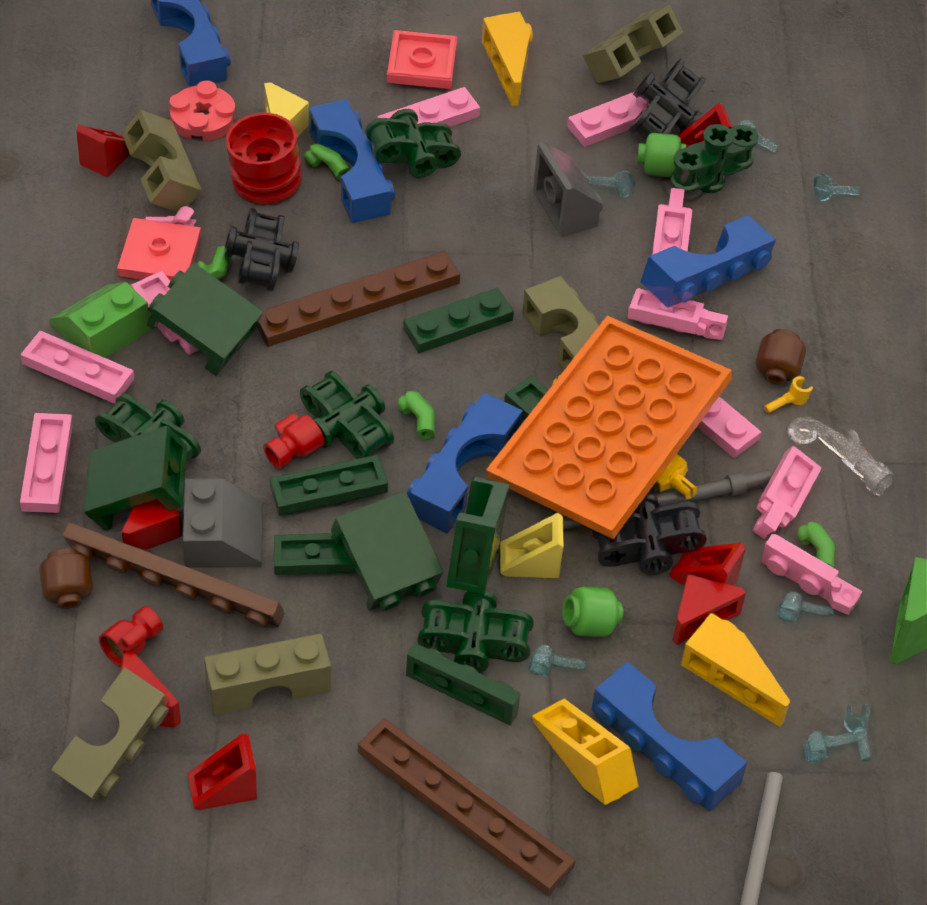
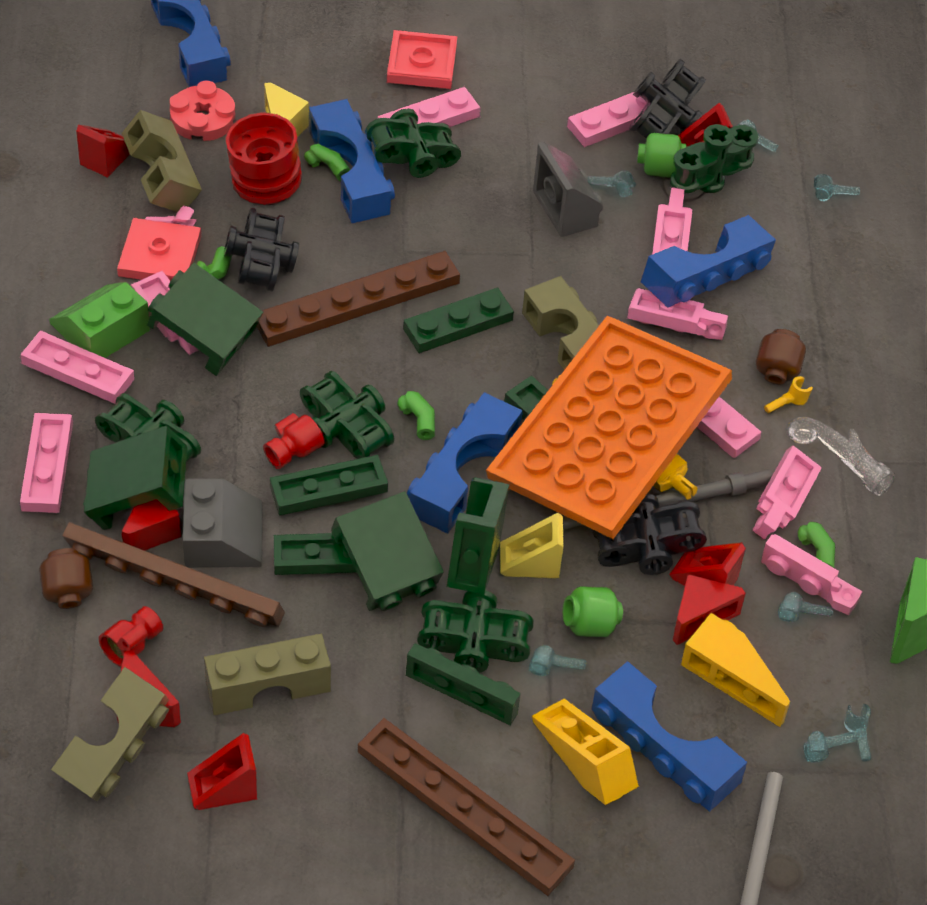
(507, 46): yellow slope -> none
(622, 49): olive arch -> none

